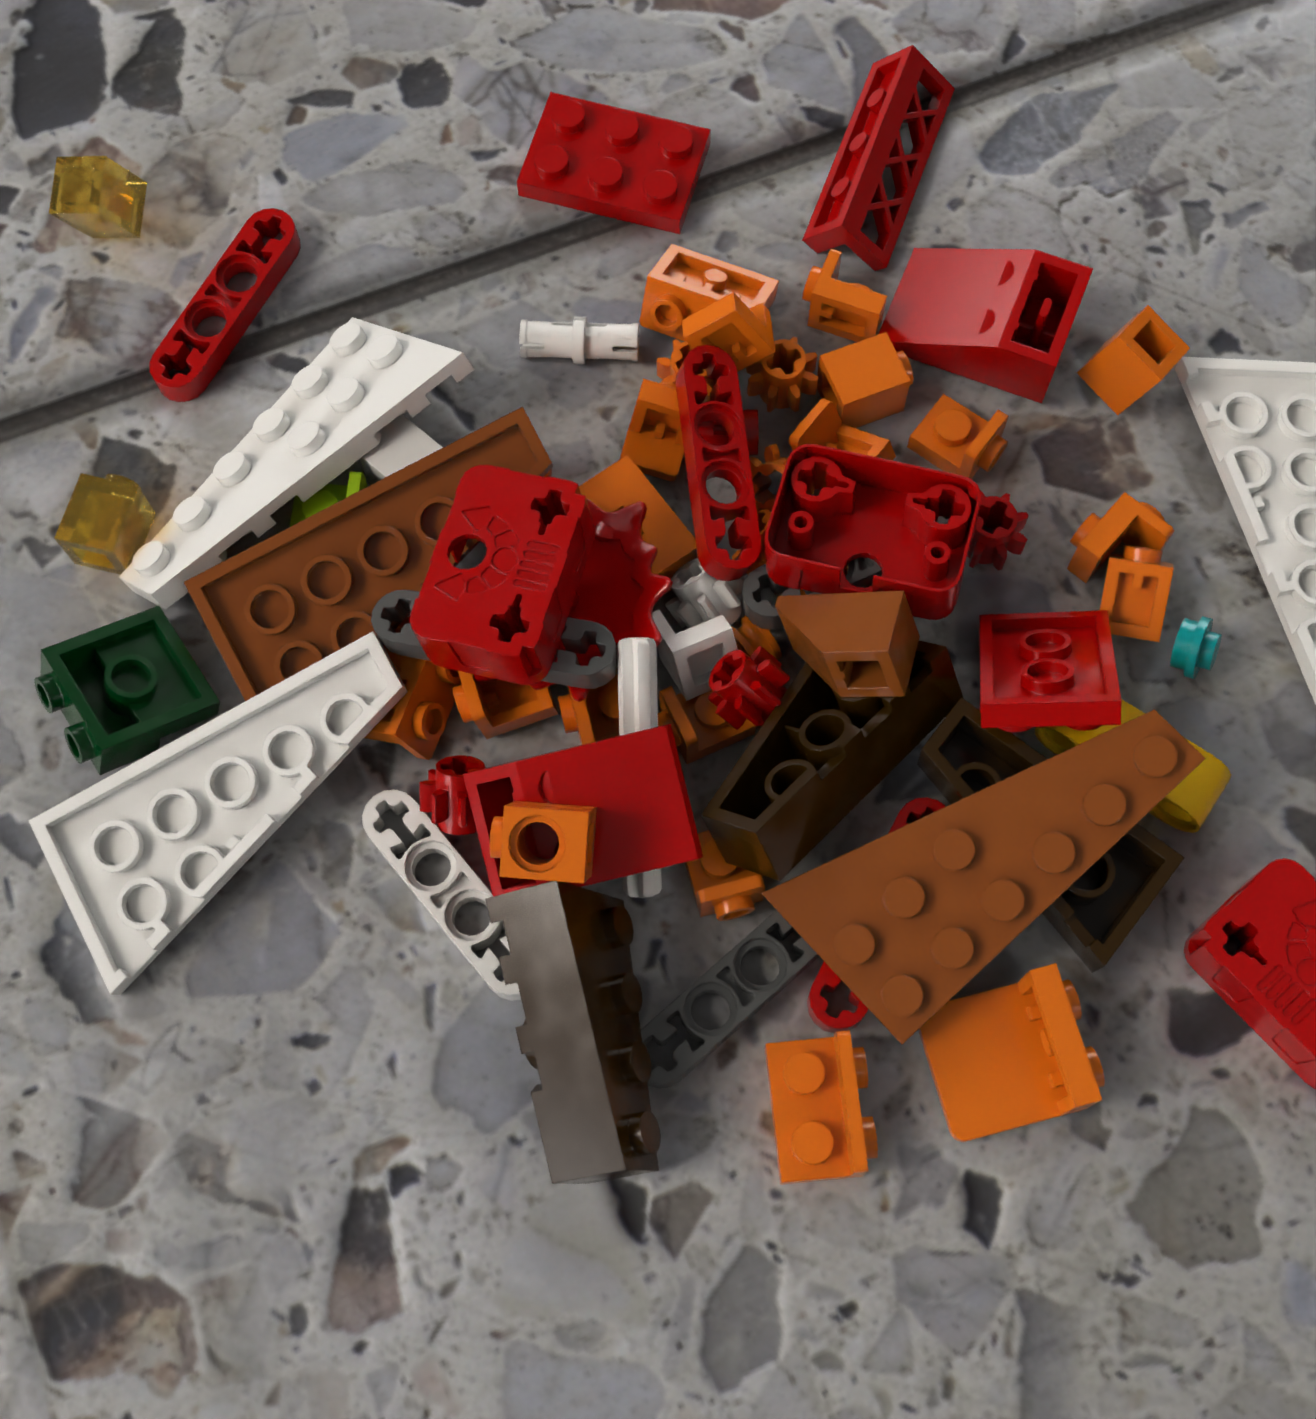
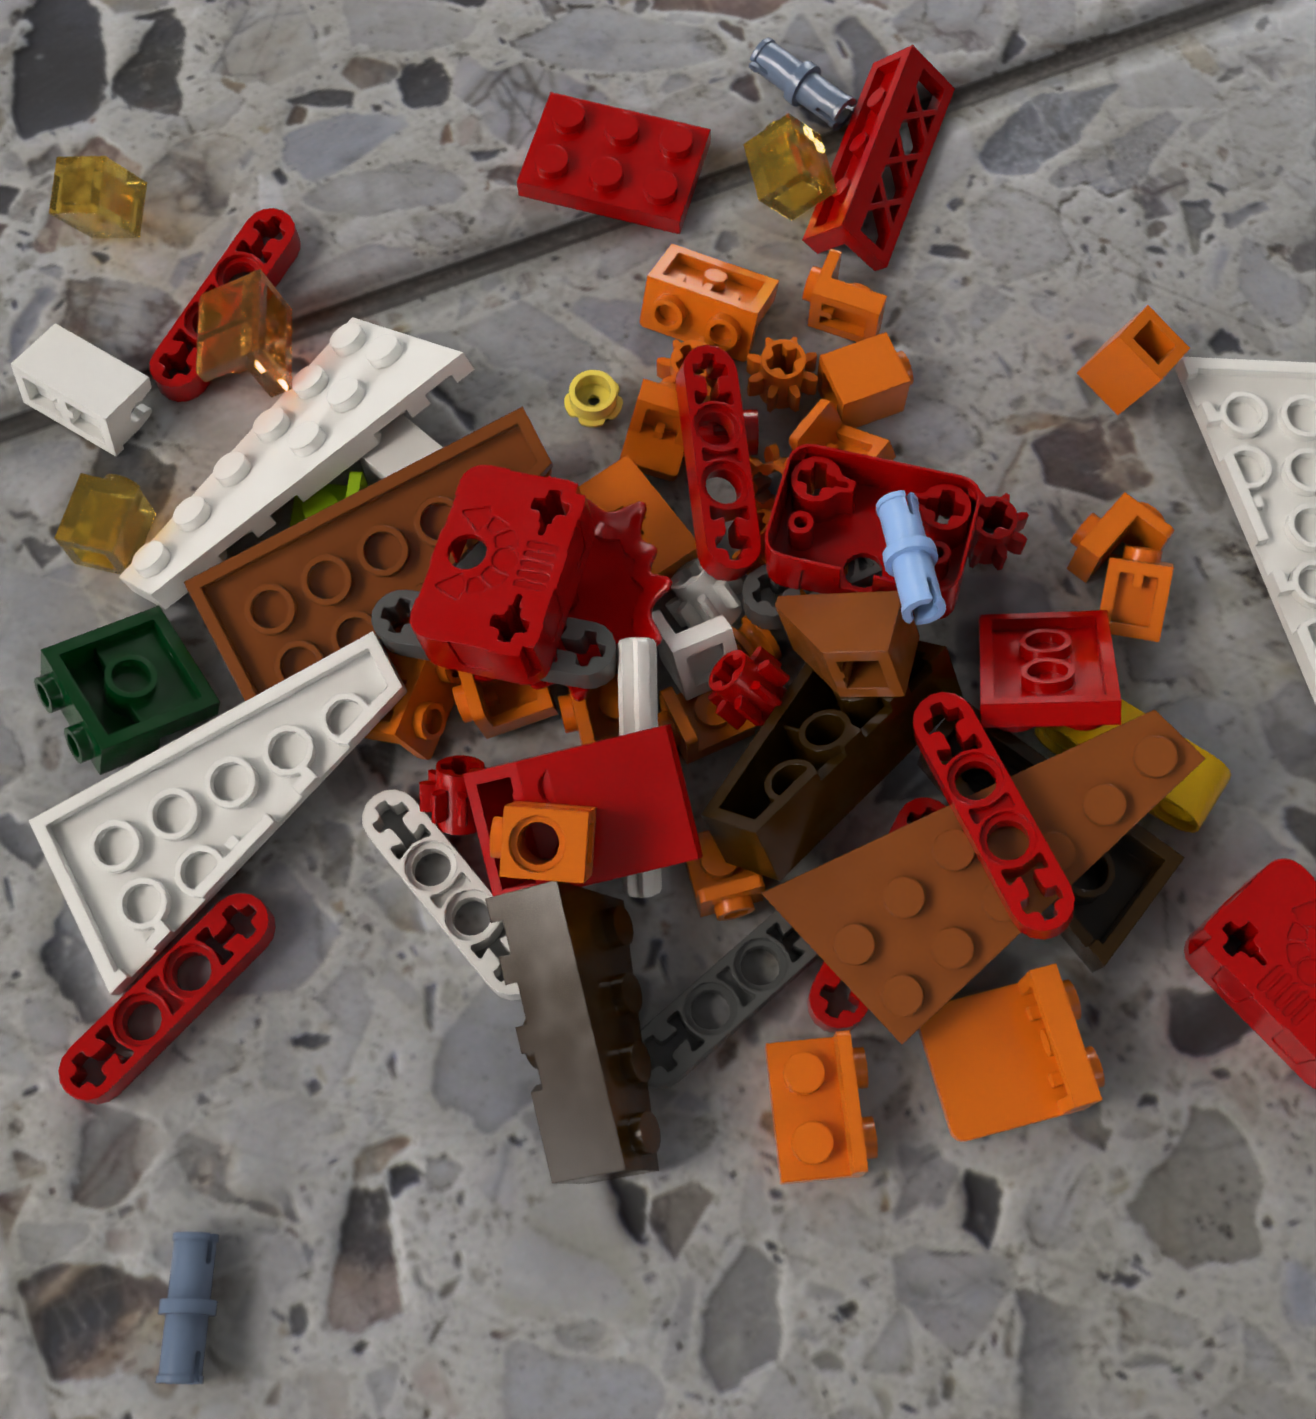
(83, 388): none -> white hinge
(162, 989): none -> red beam
(187, 1308): none -> sand blue pin
(246, 329): none -> clear orange panel
(579, 340): white pin -> none
(593, 385): none -> light yellow plate
(733, 328): orange bracket -> none
(789, 167): none -> clear yellow brick
(802, 83): none -> sand blue pin
(910, 558): none -> light blue pin
(959, 438): orange bracket -> none
(988, 314): red slope -> none
(997, 810): none -> red beam
(1195, 646): teal plate -> none

